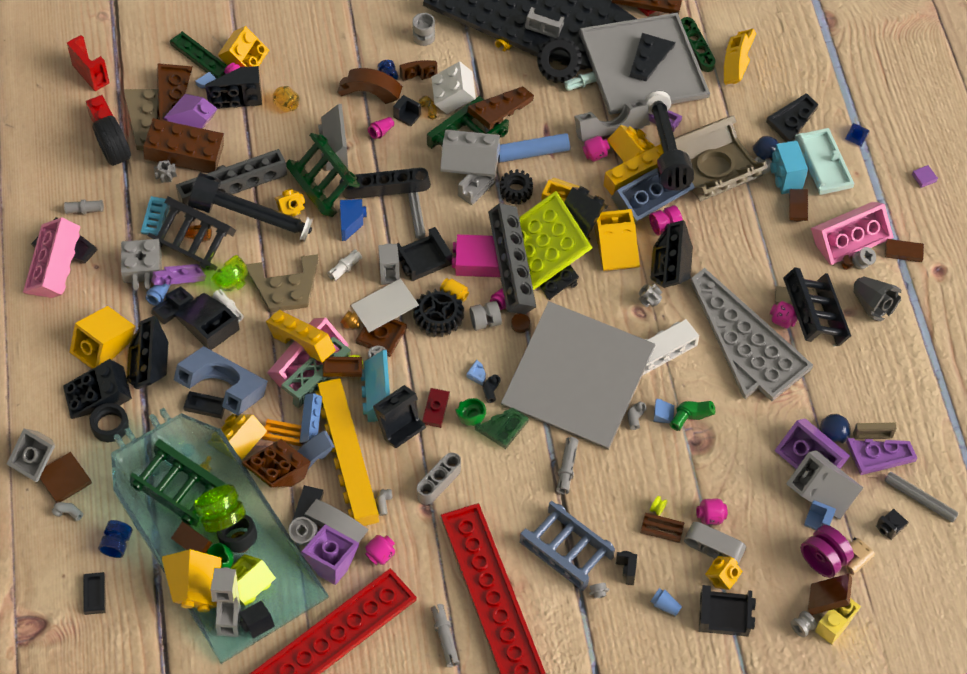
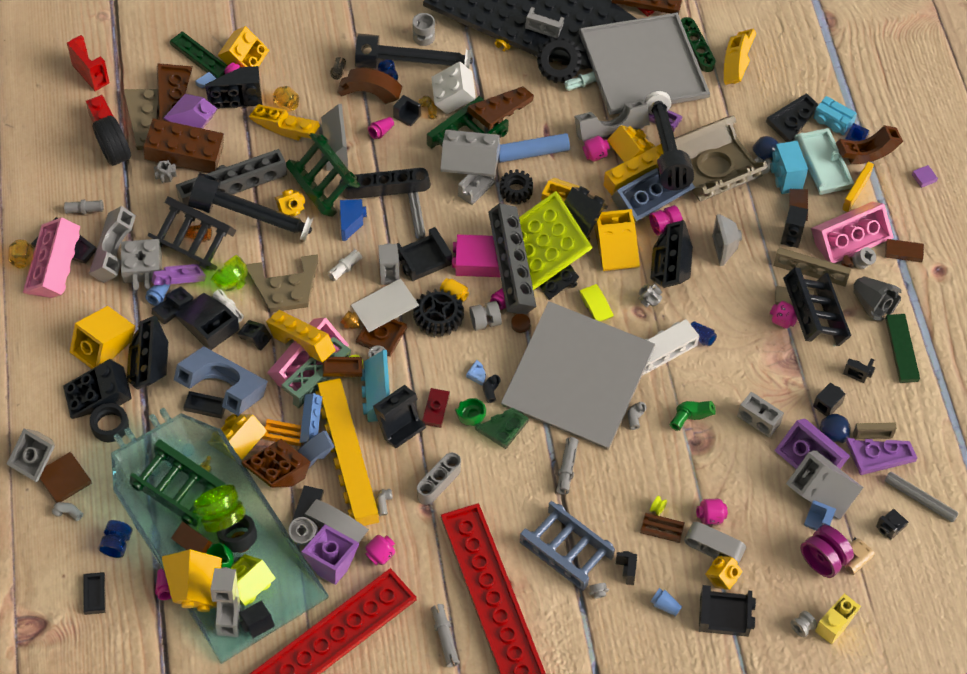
(20, 253): none -> clear yellow head
(116, 227): none -> light grey arch
(155, 205): medium azure slope -> none
(162, 586): none -> dark pink cone
(255, 333): none -> black bracket
(282, 123): none -> yellow slope
(337, 70): none -> clear smoke pin
(403, 54): none -> black piece
(422, 68): reddish brown slope -> none
(596, 302): none -> neon yellow slope
(649, 55): black wing -> none
(663, 411): medium blue slope -> none
(706, 335): none -> clear blue cone
(725, 238): none -> light grey slope
(750, 346): light grey wing -> none
(760, 414): none -> light grey brick
(794, 226): none -> black brick
(812, 266): none -> dark tan fence
(829, 399): none -> black brick
(830, 594): reddish brown tile -> none
(834, 115): none -> medium azure brick
(858, 186): none -> yellow tile
(859, 371): none -> black bracket
(872, 148): none -> reddish brown arch
(902, 348): none -> dark green tile

